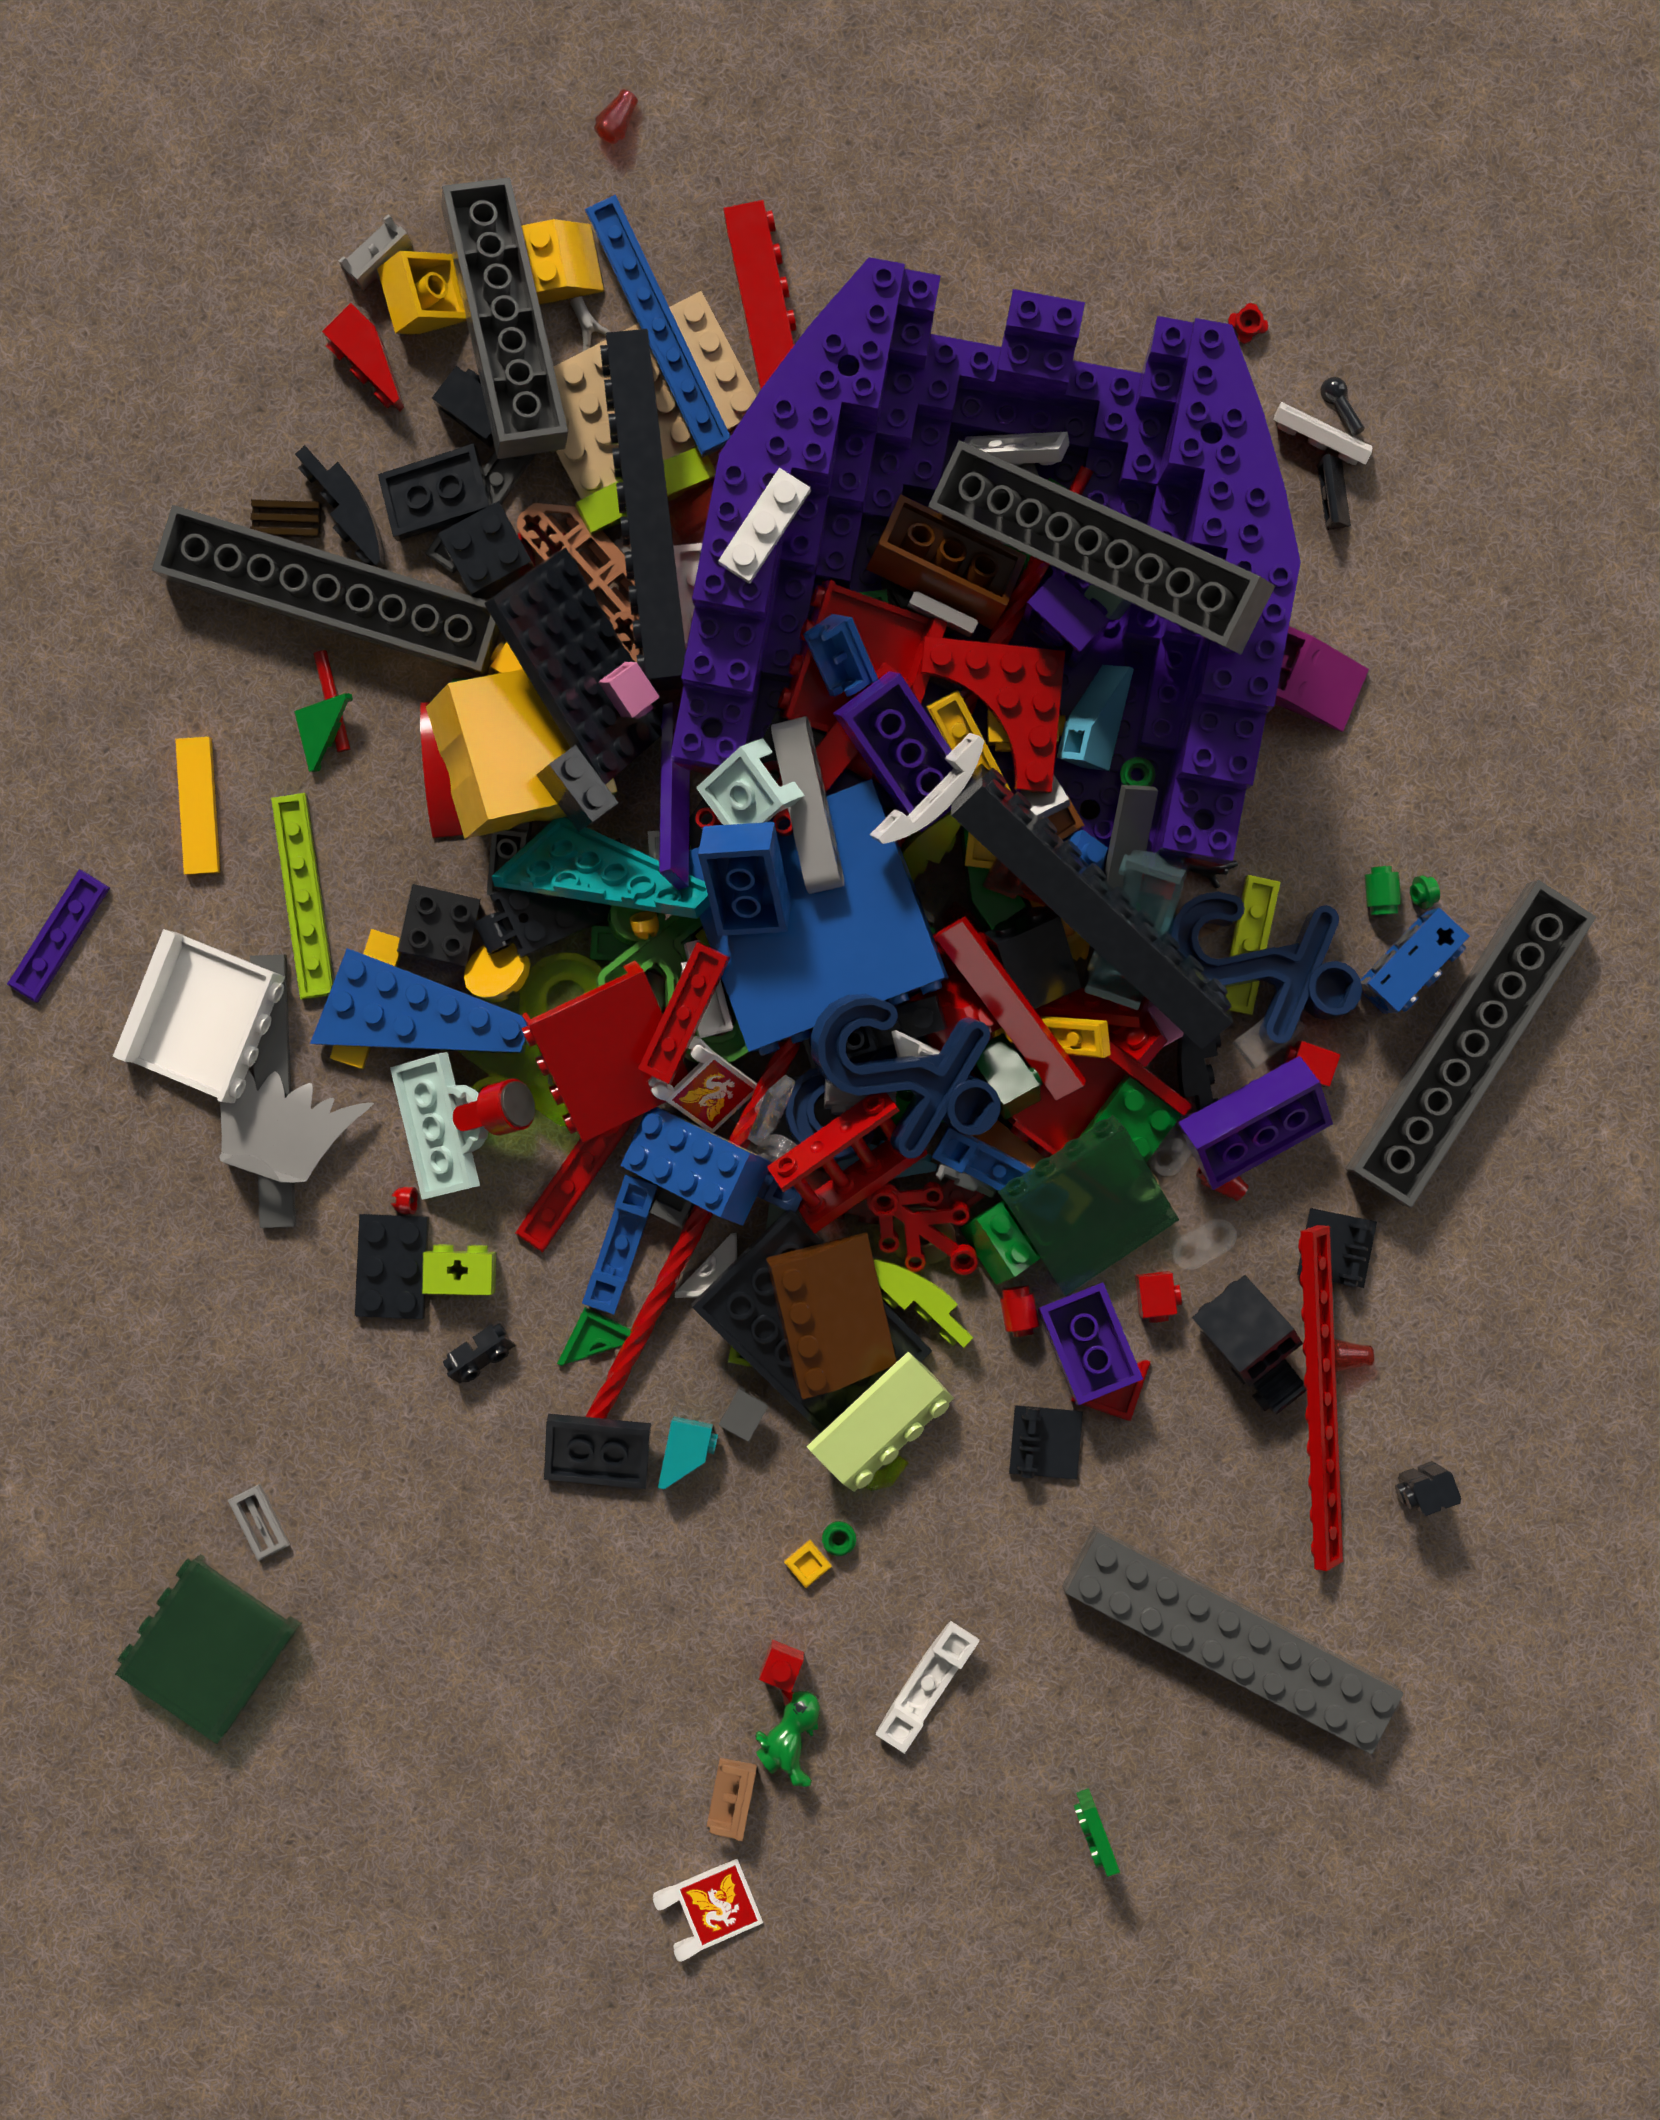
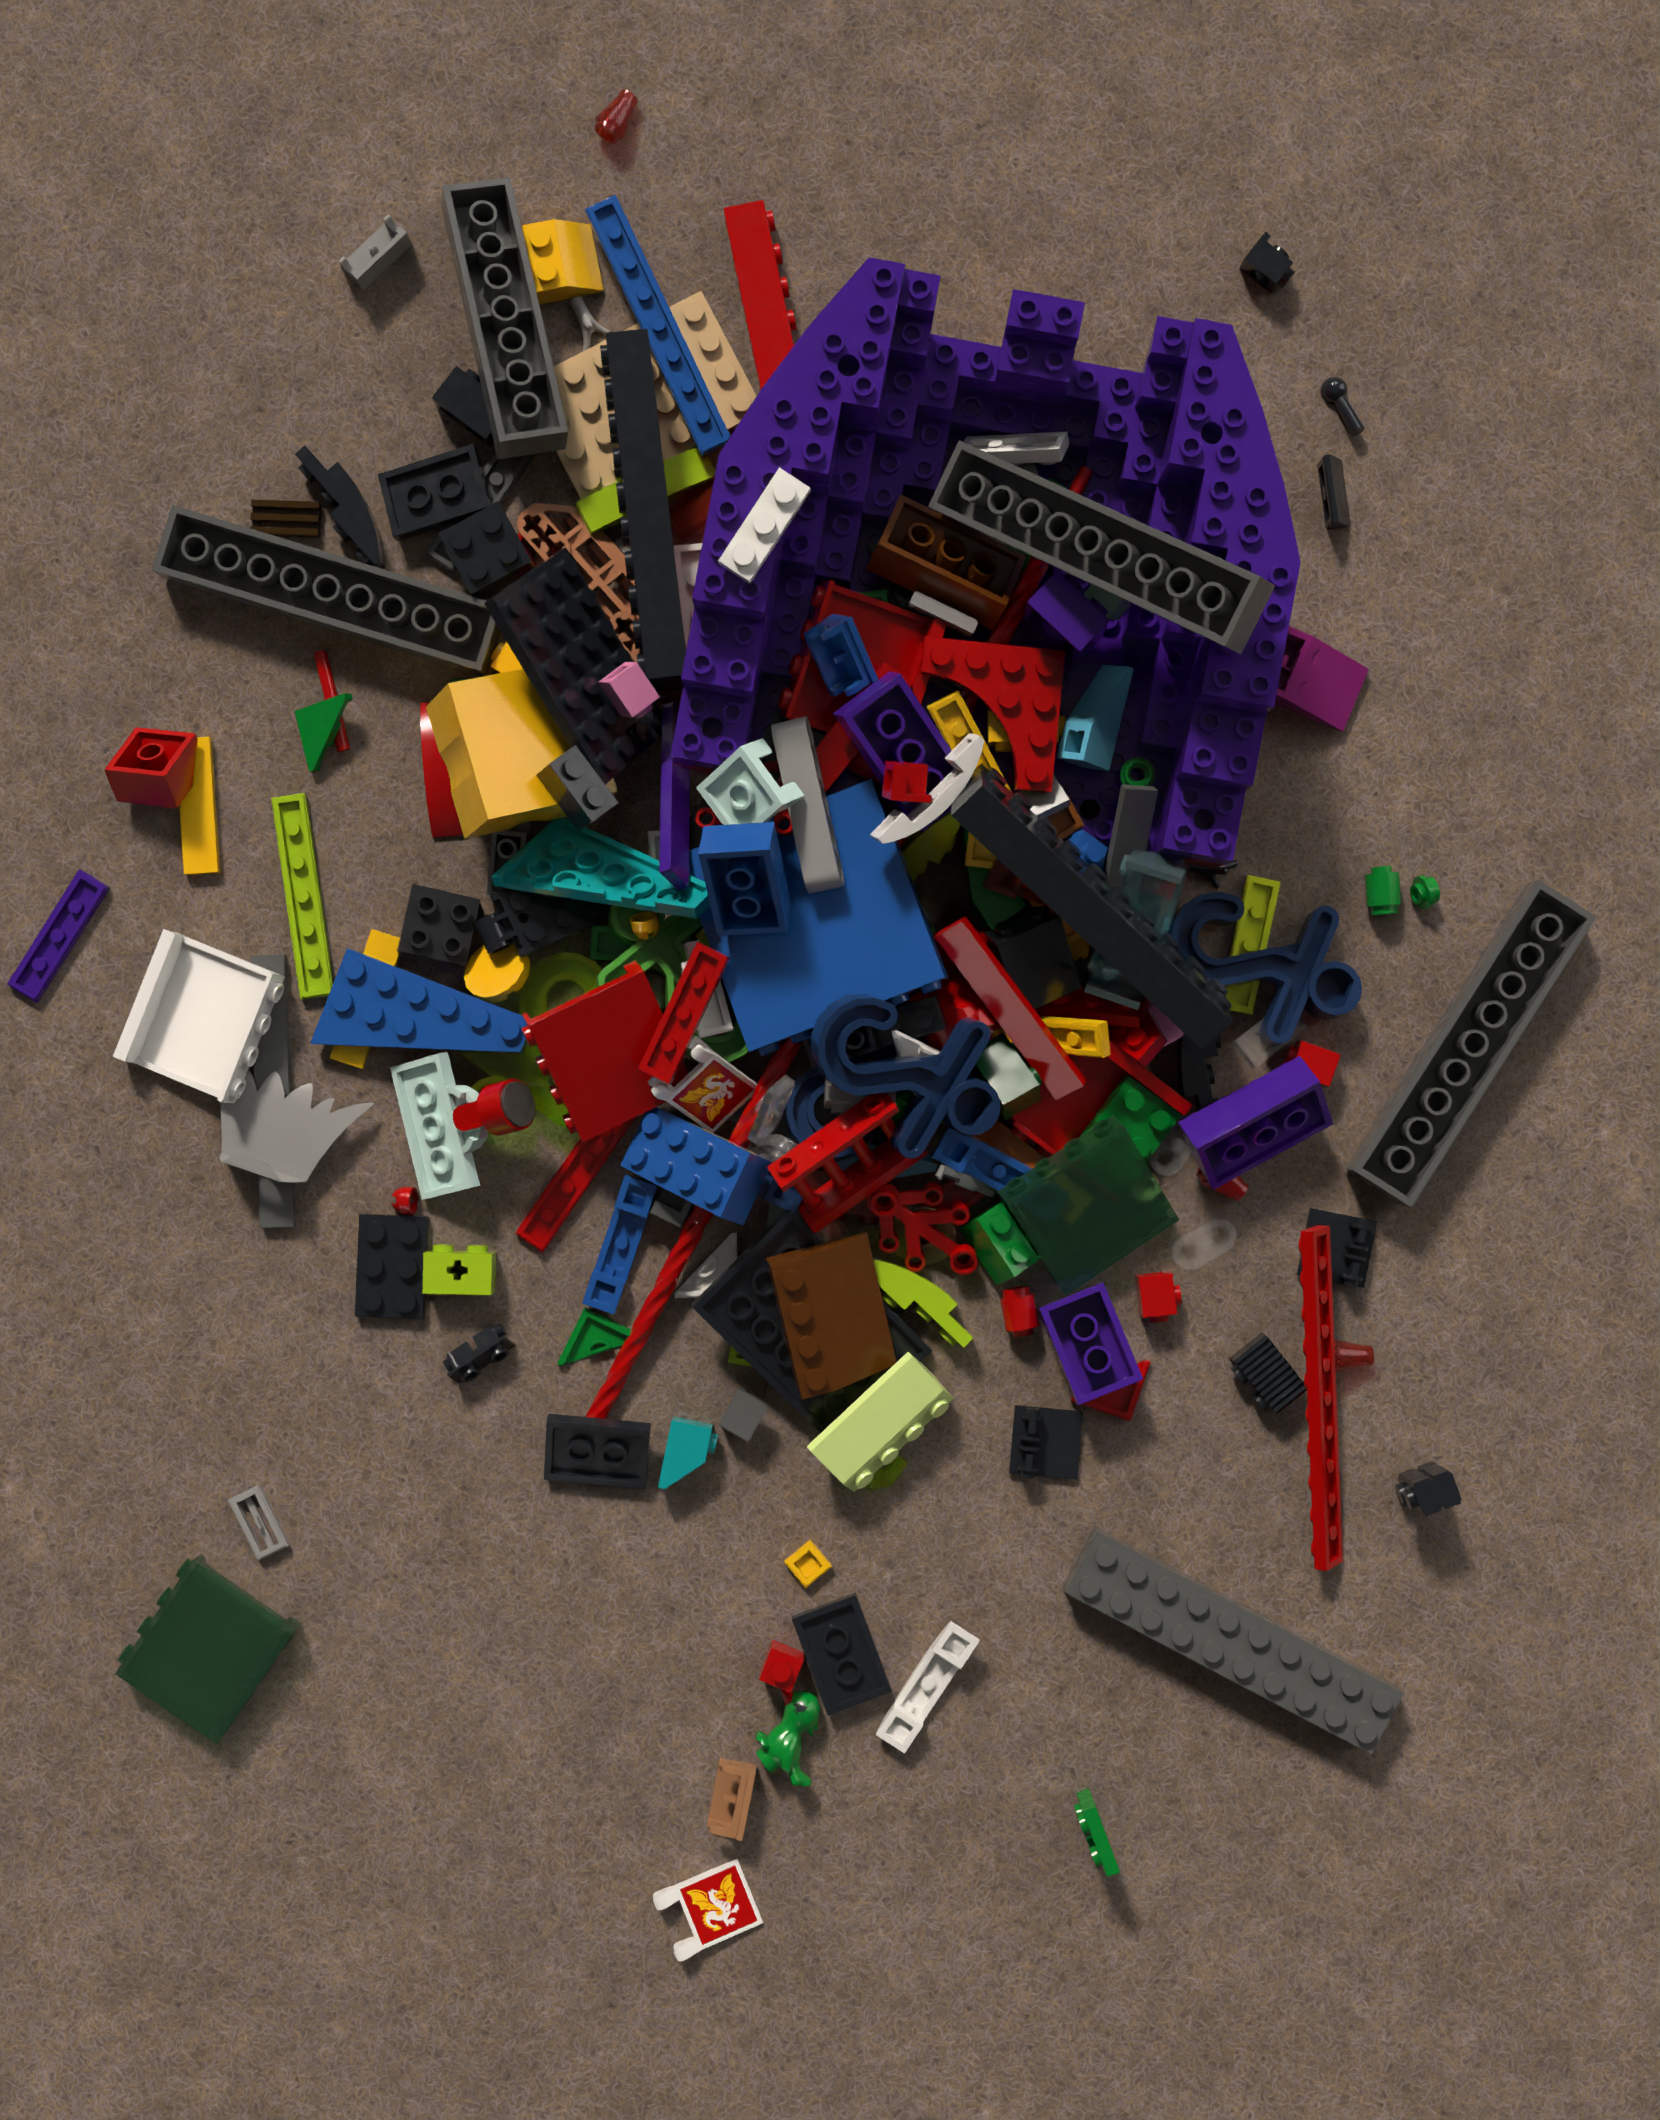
(153, 767): none -> red slope
(360, 343): red slope -> none
(421, 291): yellow slope -> none
(839, 1549): green plate -> none
(841, 1654): none -> black plate
(905, 782): none -> red panel
(1247, 1330): black brick -> none
(1252, 314): red plate -> none
(1268, 265): none -> black brick
(1322, 435): white plate -> none
(1413, 962): blue piece -> none

